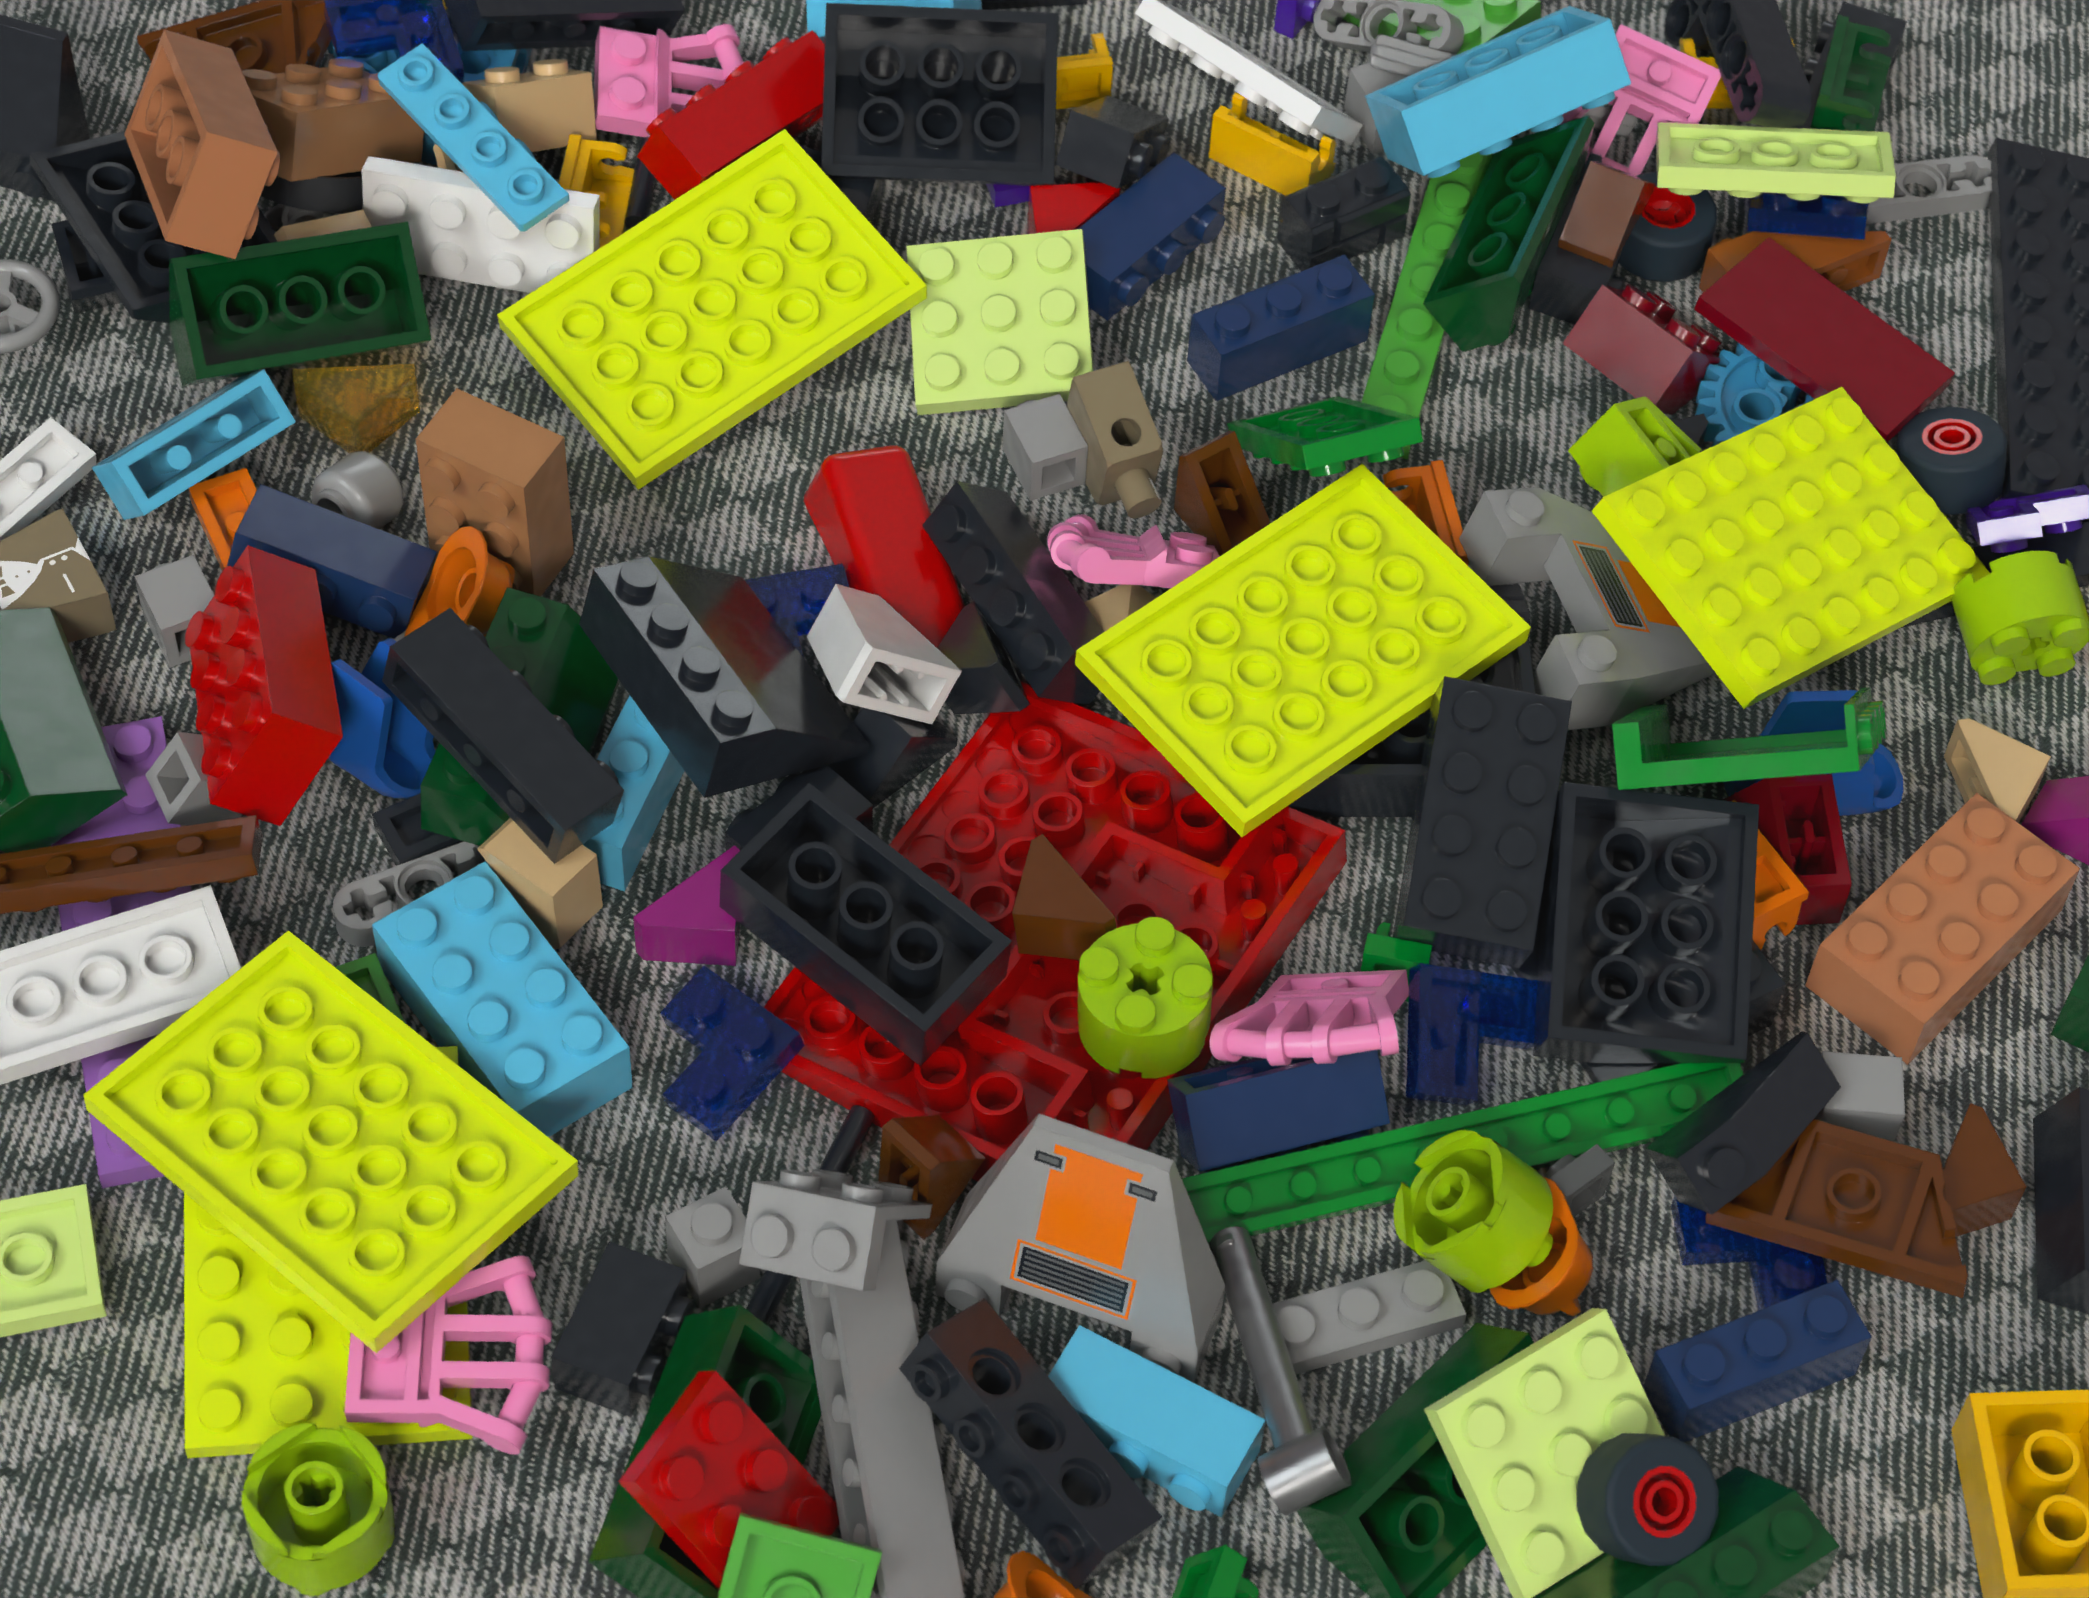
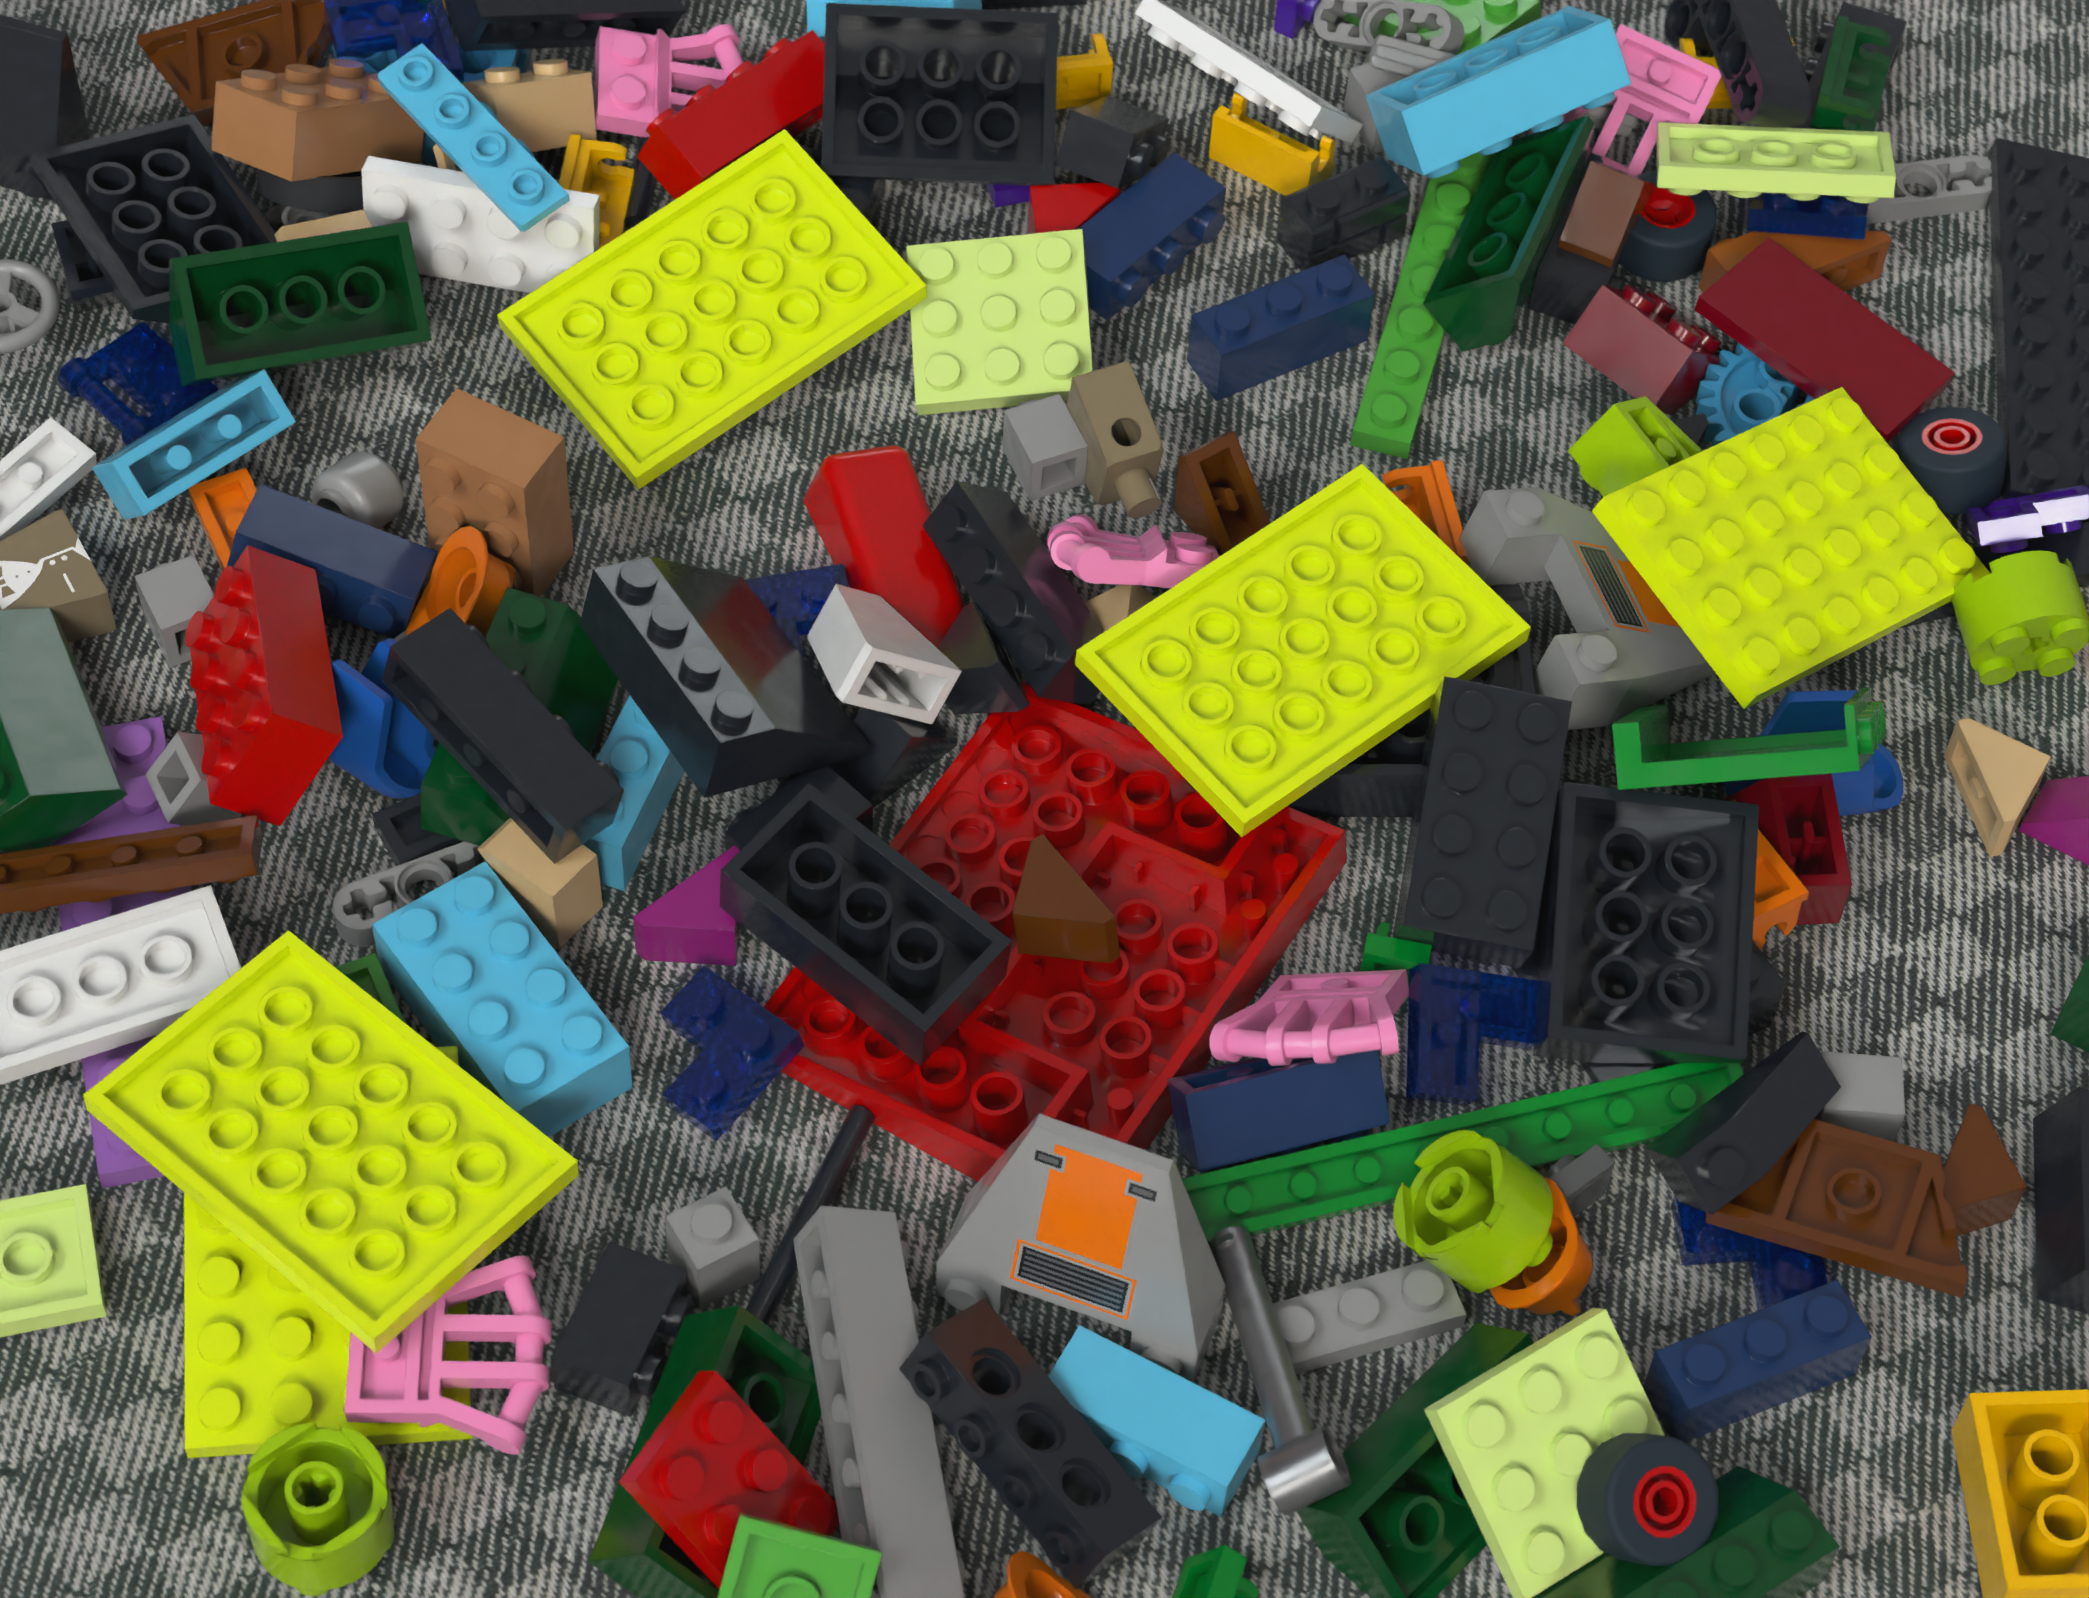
(145, 370): none -> clear blue plate
(201, 145): nougat brick -> none
(357, 403): clear yellow slope -> none
(824, 1226): light grey bracket -> none
(930, 1159): reddish brown slope -> none
(1144, 999): lime brick -> none
(1327, 434): green plate -> none
(1941, 927): nougat brick -> none

